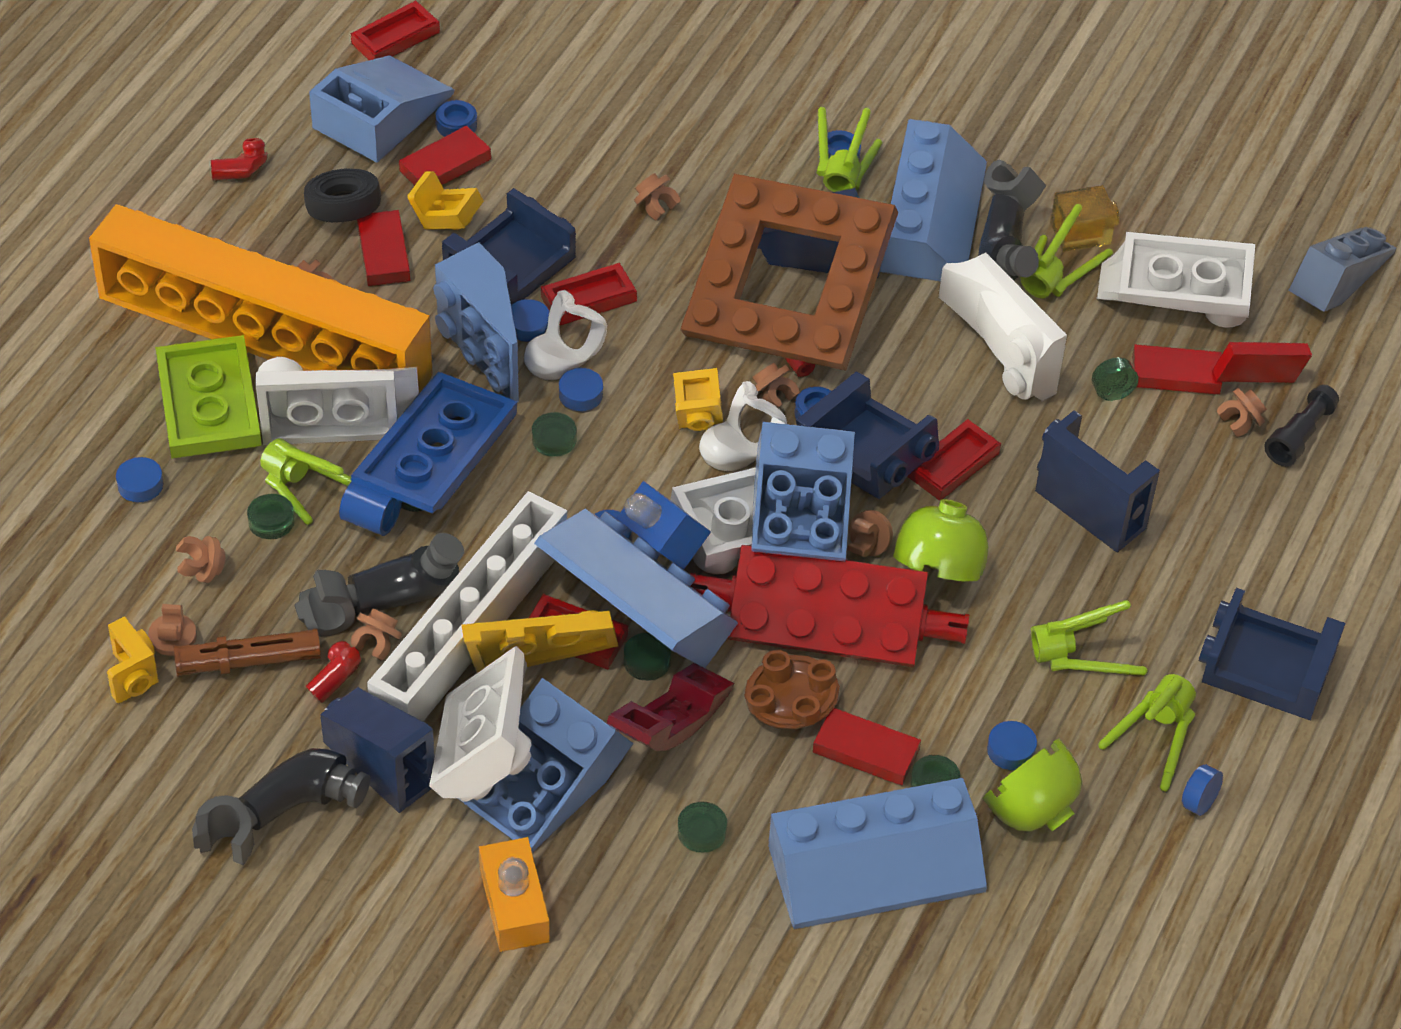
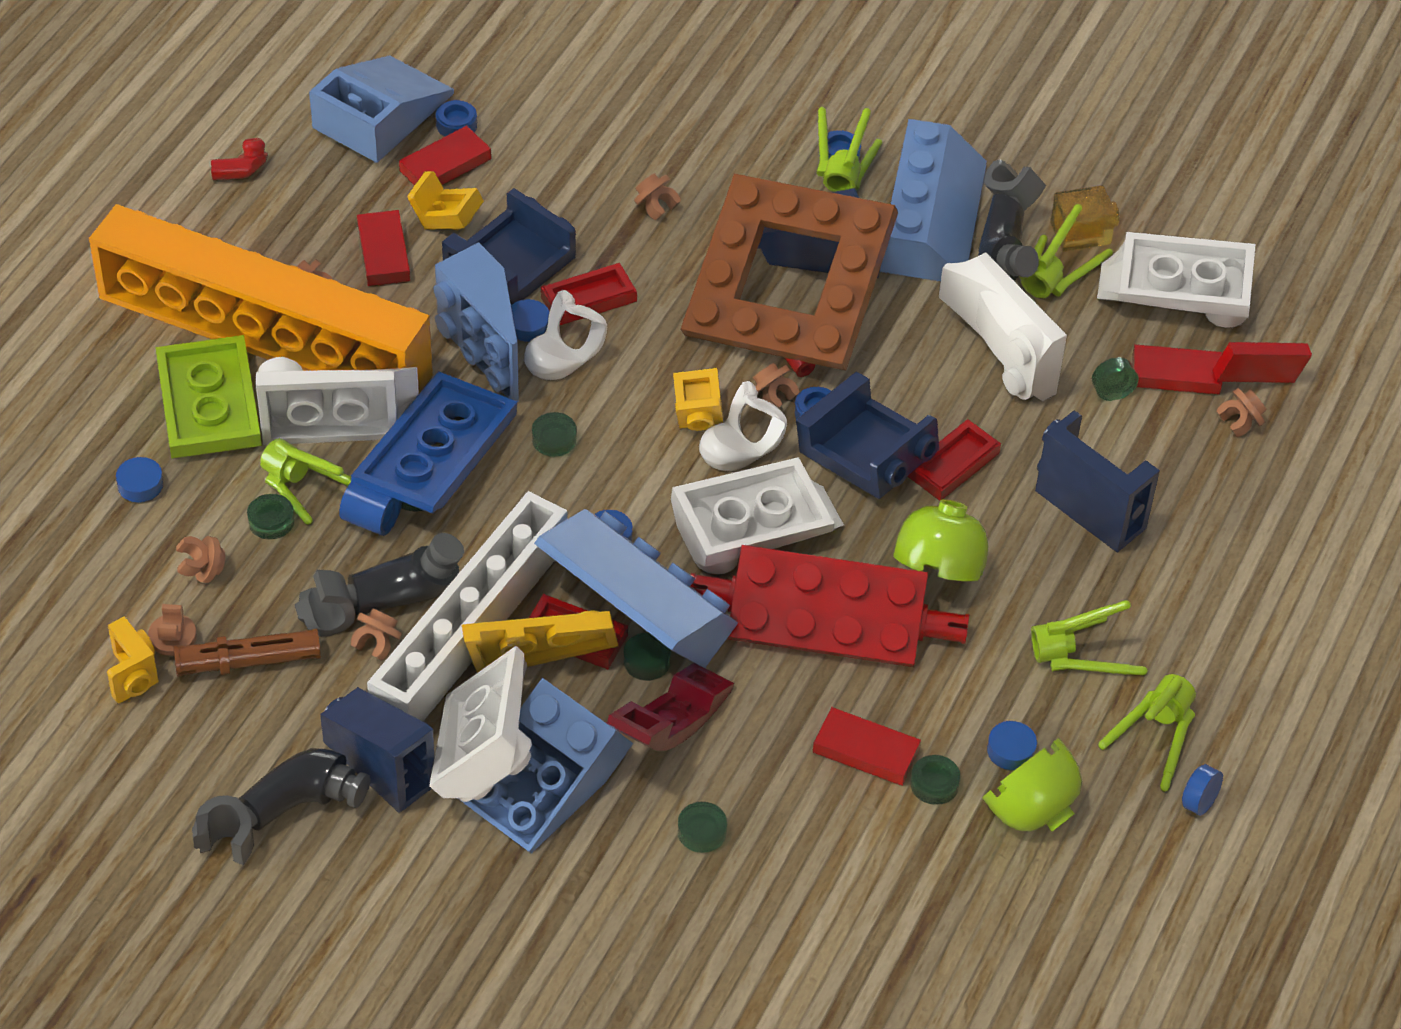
(343, 664): red arm -> none
(360, 196): black tyre -> none
(395, 32): red tile -> none
(514, 894): light orange piece -> none
(581, 389): blue tile -> none
(663, 525): blue piece -> none
(792, 690): dark orange dish -> none
(802, 491): medium blue slope -> none
(870, 533): nougat plate -> none
(877, 853): medium blue slope -> none
(1269, 657): dark blue panel -> none
(1289, 442): black piece -> none
(1340, 266): sand blue slope -> none

